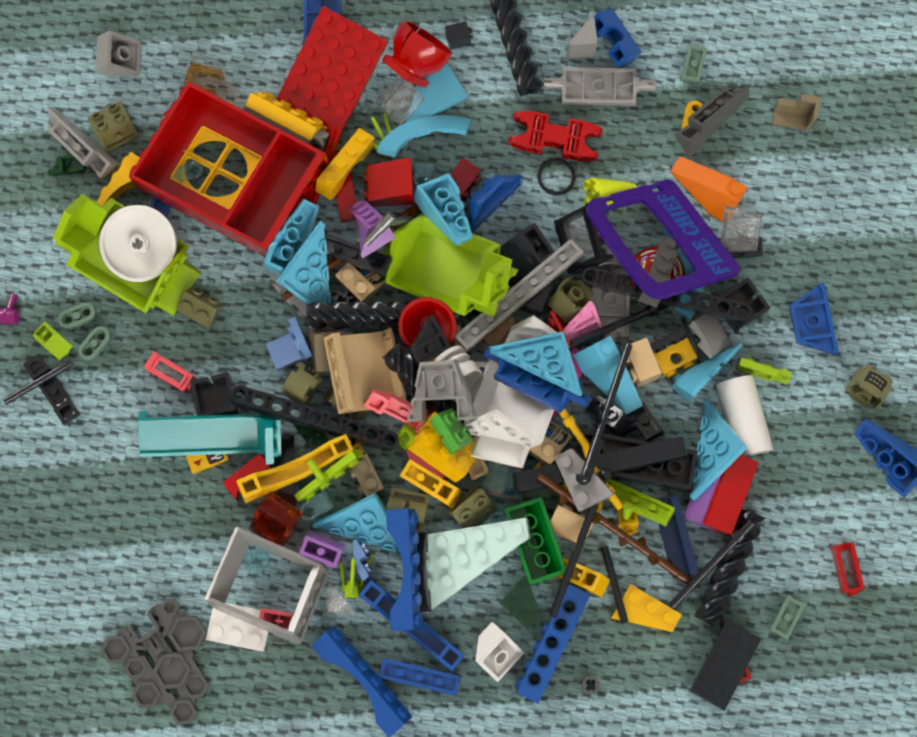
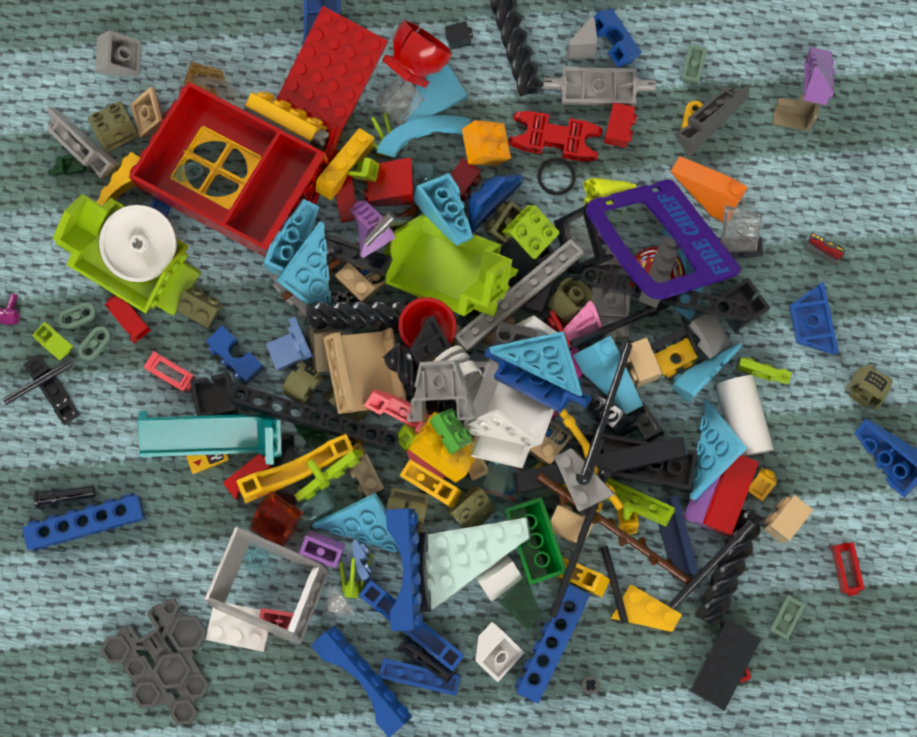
(33, 532): none -> blue brick
(55, 496): none -> black pin
(127, 318): none -> red window
(147, 113): none -> tan slope
(222, 343): none -> blue arch
(366, 170): none -> lime panel
(419, 655): none -> black pin
(486, 143): none -> light orange brick
(499, 578): none -> white slope
(506, 213): none -> olive brick
(511, 333): none -> dark grey plate
(531, 230): none -> lime bracket
(619, 125): none -> red brick
(762, 484): none -> yellow bracket
(787, 519): none -> tan piece
(818, 76): none -> medium lavender wedge
(824, 249): none -> slope

